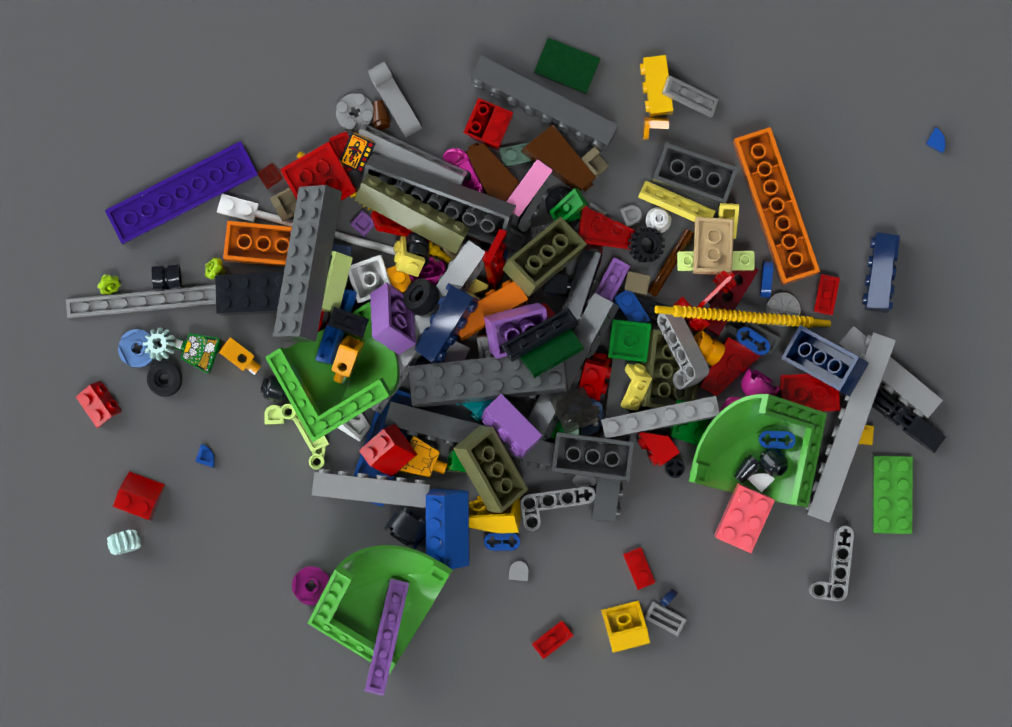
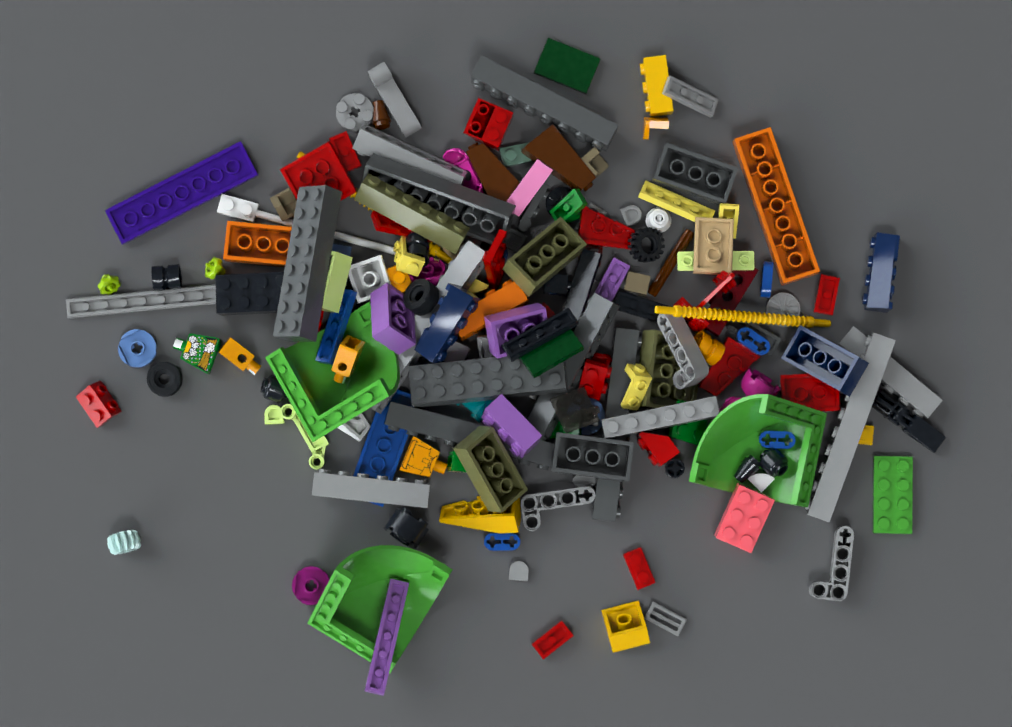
(139, 496): red slope -> none
(154, 349): light aqua gear -> none
(205, 456): blue tile -> none
(270, 176): clear red tile -> none
(347, 322): black plate -> none
(357, 152): piece -> none
(362, 223): medium lavender tile -> none
(388, 451): red slope -> none
(448, 526): blue slope -> none
(629, 341): green plate -> none
(631, 307): blue plate -> none
(668, 597): dark blue tile -> none
(936, 141): blue tile -> none

